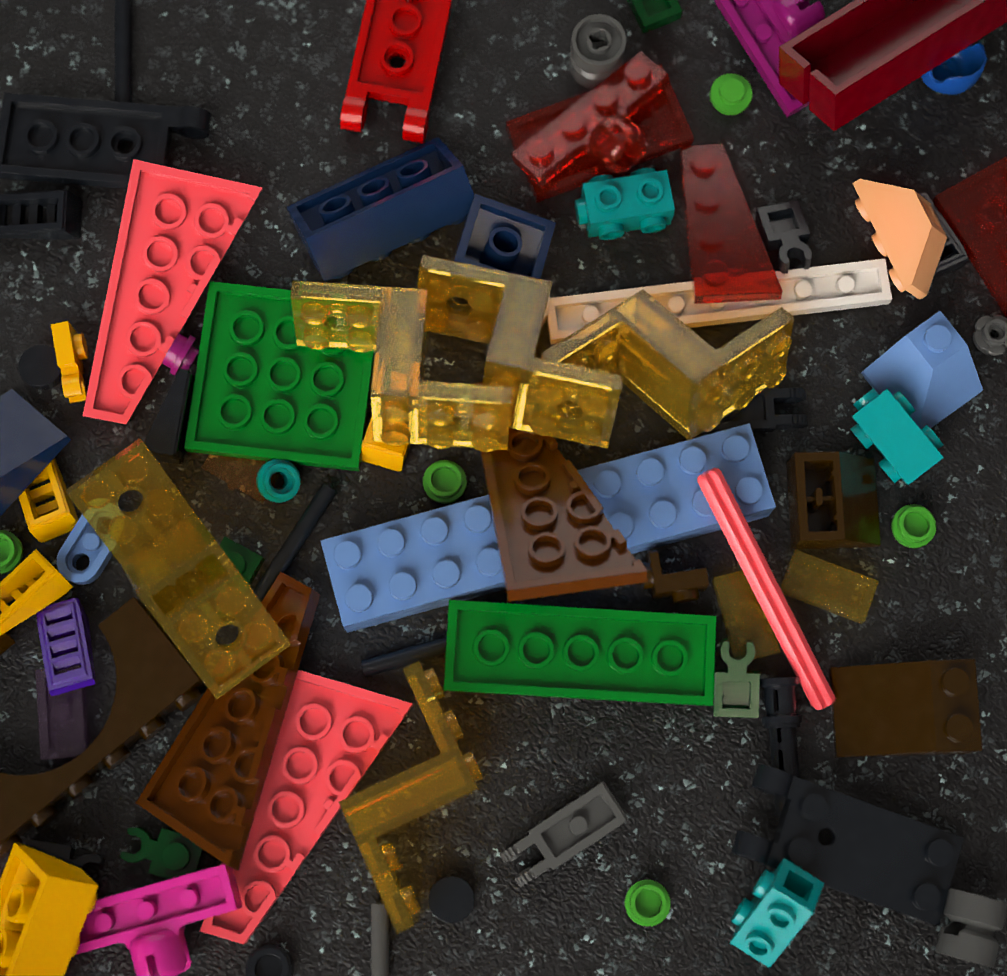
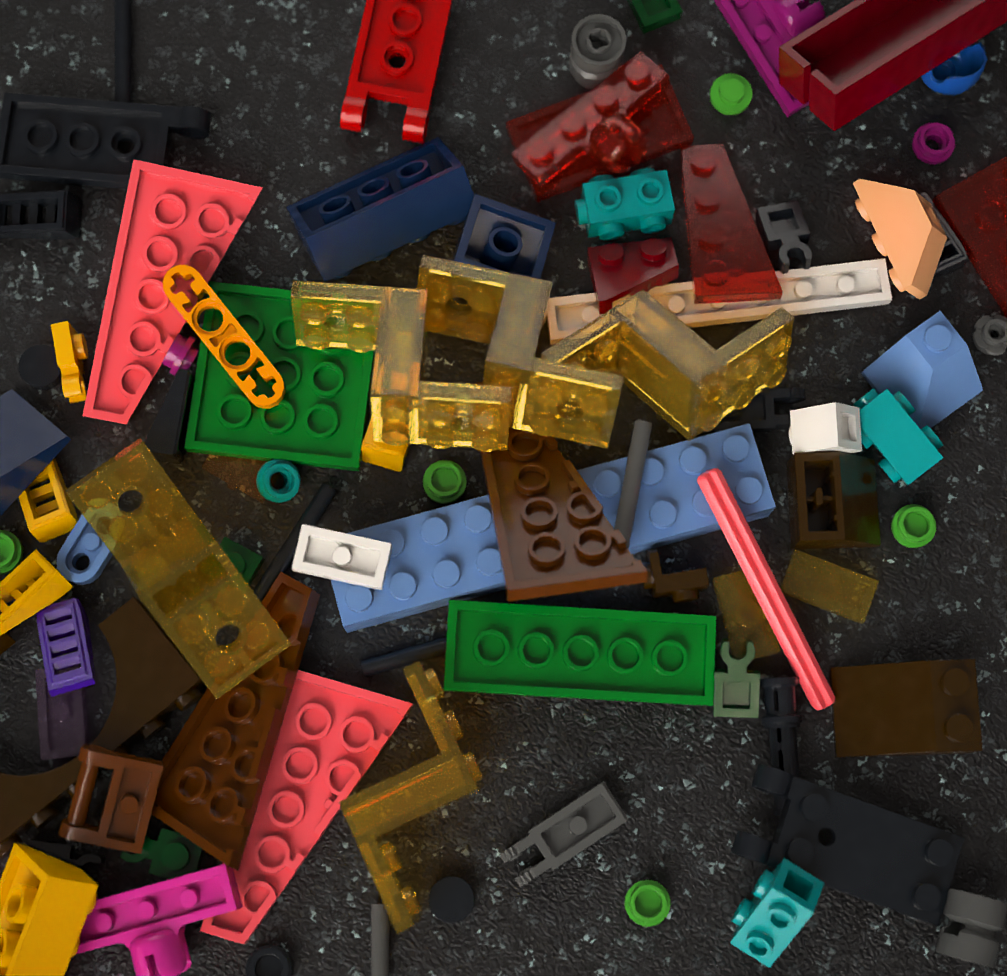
(126, 804): none -> reddish brown plate
(222, 338): none -> light orange beam
(342, 557): none -> white plate
(630, 268): none -> dark red wing
(633, 478): none -> dark grey bar
(826, 429): none -> white brick
(939, 133): none -> magenta plate

